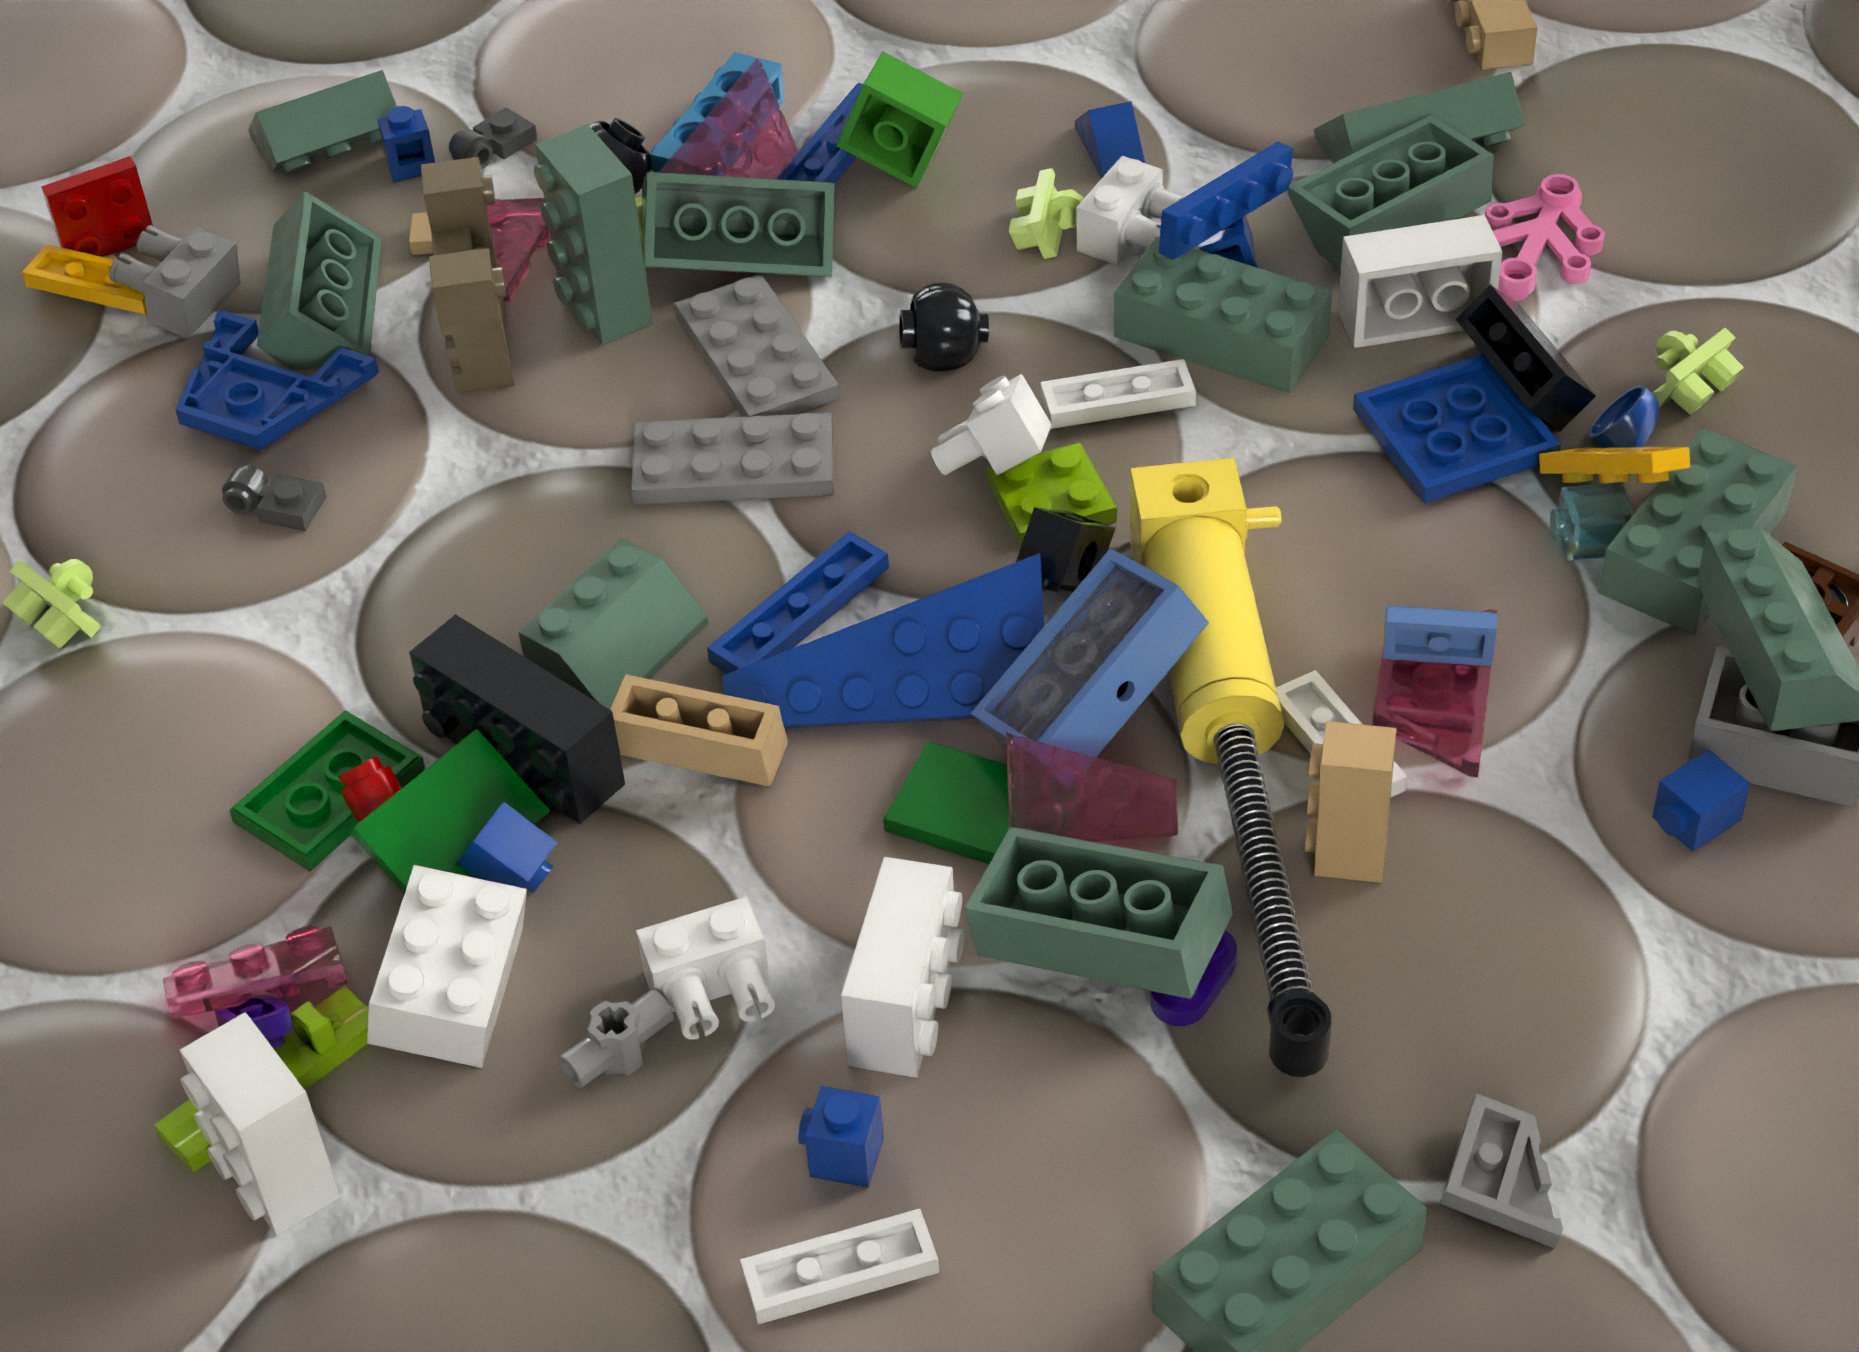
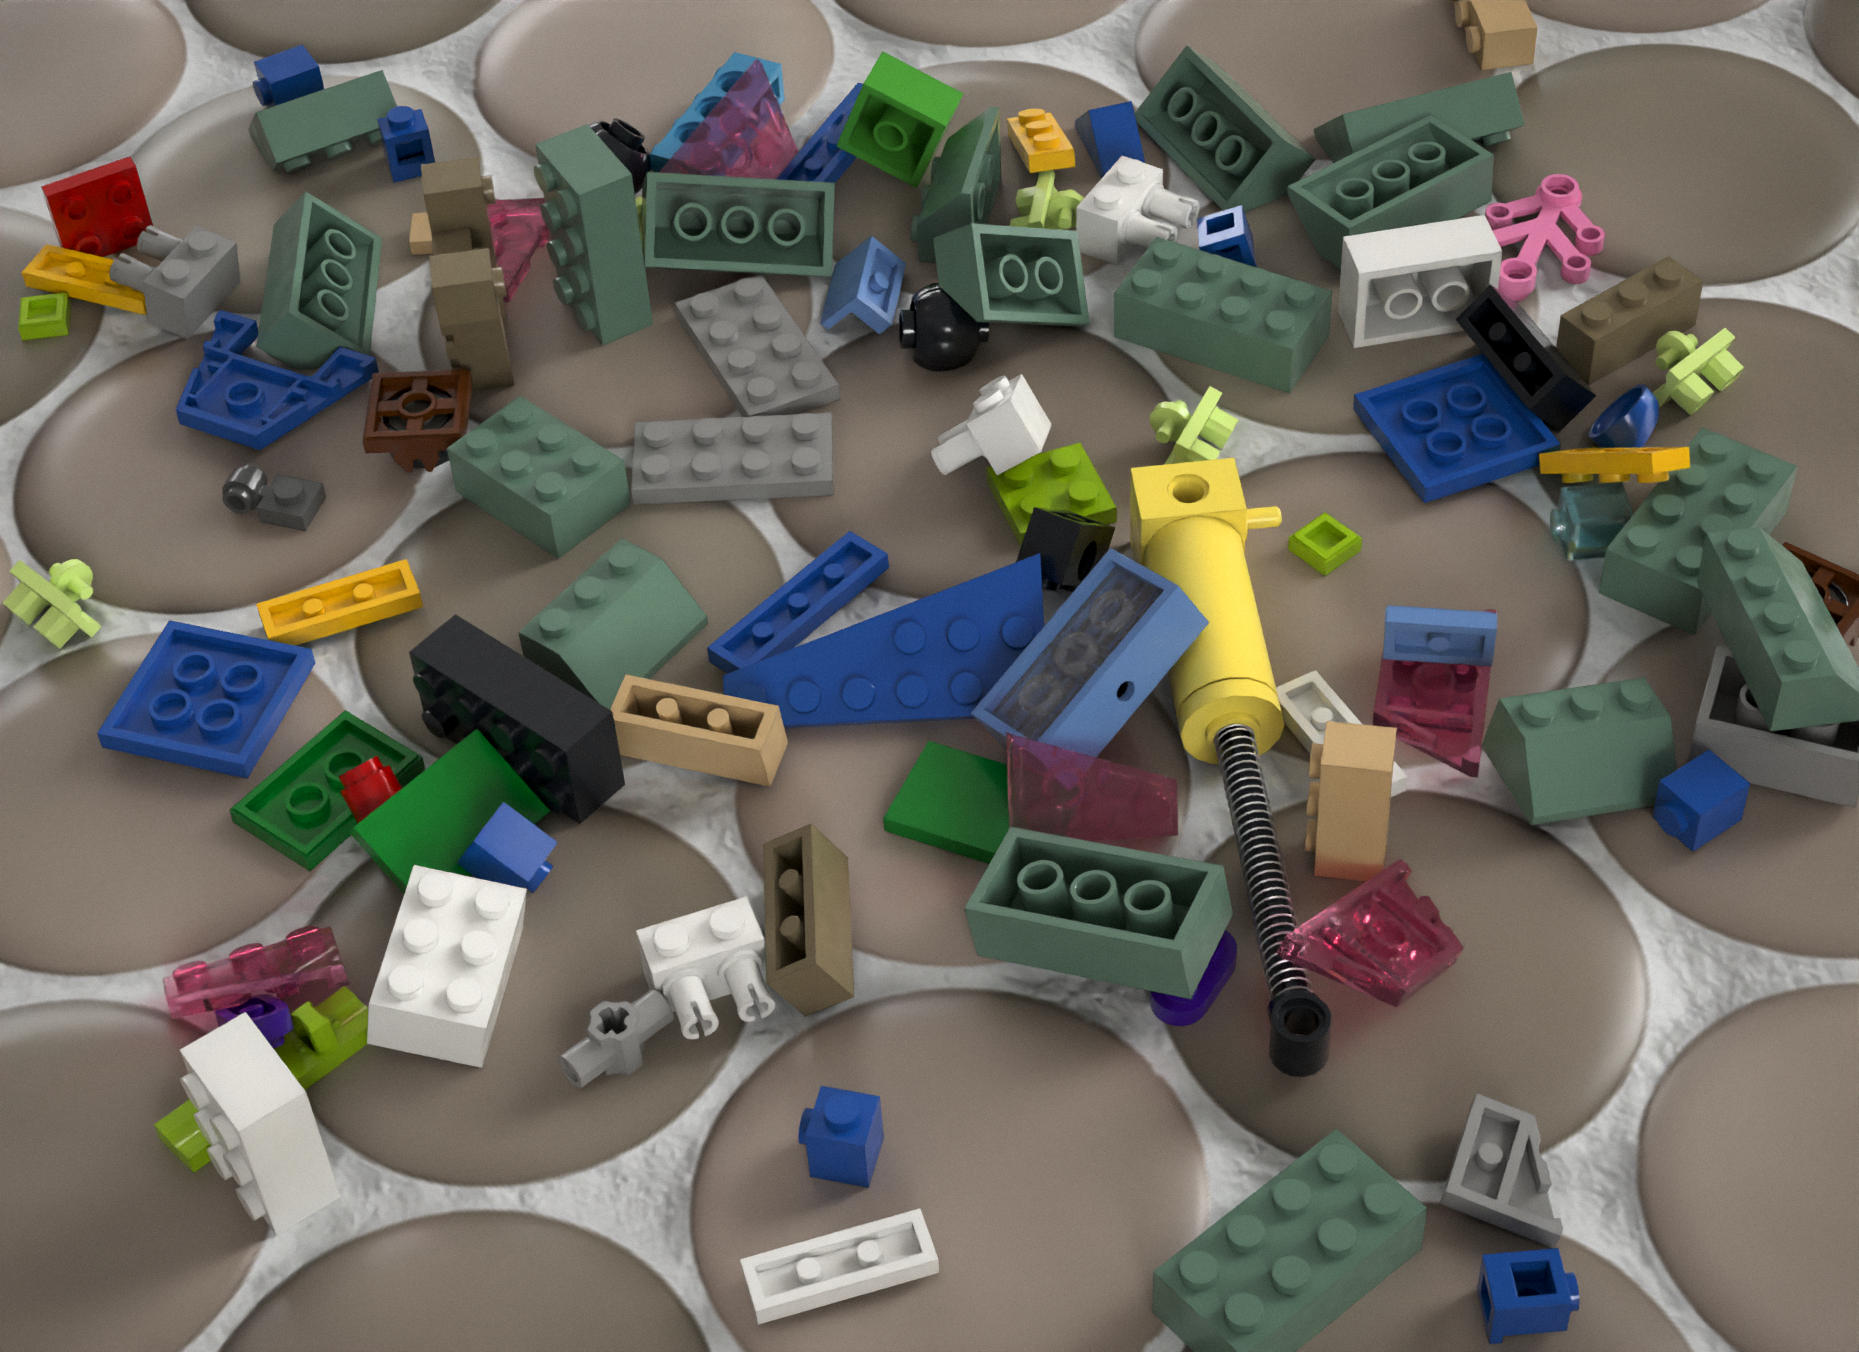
(44, 316): none -> lime tile
(207, 699): none -> blue plate
(286, 76): none -> blue brick
(340, 604): none -> yellow plate
(419, 414): none -> reddish brown piece
(499, 135): dark grey plate -> none
(539, 476): none -> sand green brick
(808, 920): none -> dark tan brick
(866, 285): none -> medium blue panel
(902, 967): white brick -> none
(961, 183): none -> sand green slope
(1014, 274): none -> sand green slope
(1040, 141): none -> yellow plate
(1118, 393): white plate -> none
(1174, 423): none -> yellowish green hips
(1221, 134): none -> sand green slope
(1225, 200): blue plate -> none
(1325, 543): none -> lime tile
(1377, 939): none -> clear pink wing
(1525, 1293): none -> blue brick
(1582, 749): none -> sand green slope
(1629, 319): none -> dark tan brick

